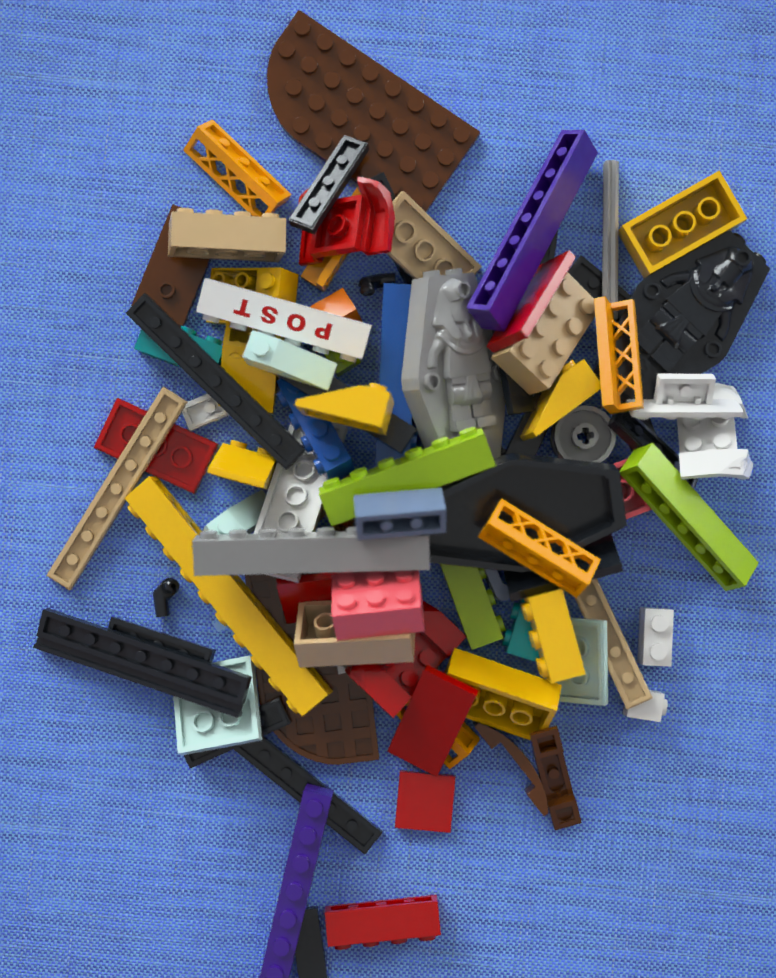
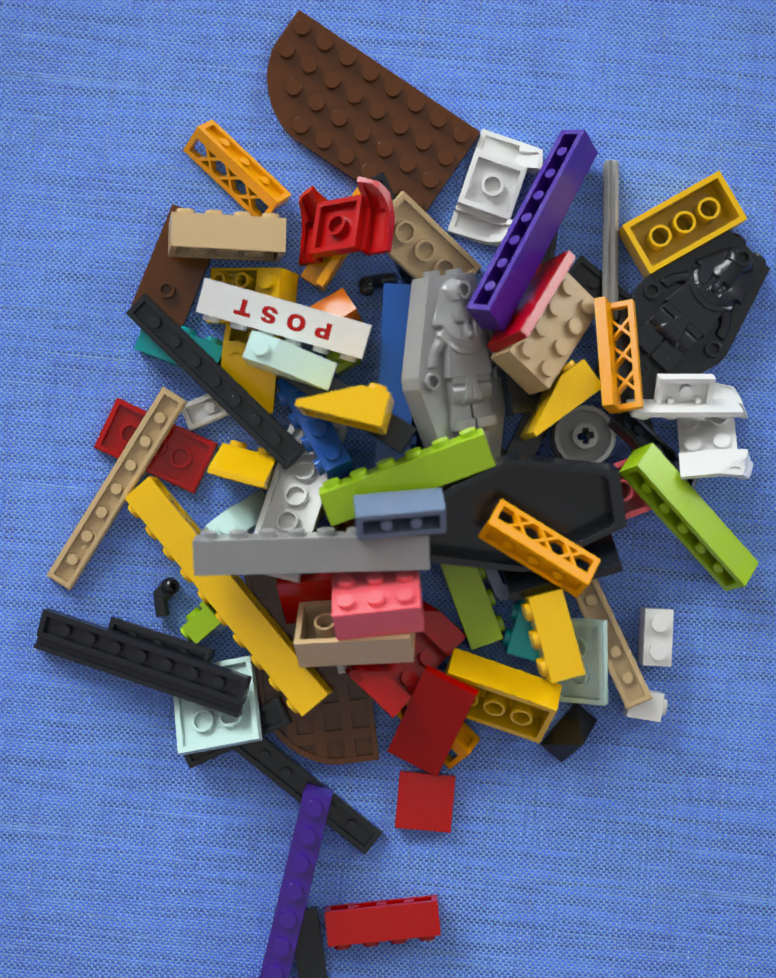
(200, 623): none -> lime brick
(329, 184): tile -> none
(493, 187): none -> white piece
(535, 790): reddish brown slope -> none
(555, 777): reddish brown slope -> none
(569, 732): none -> black slope

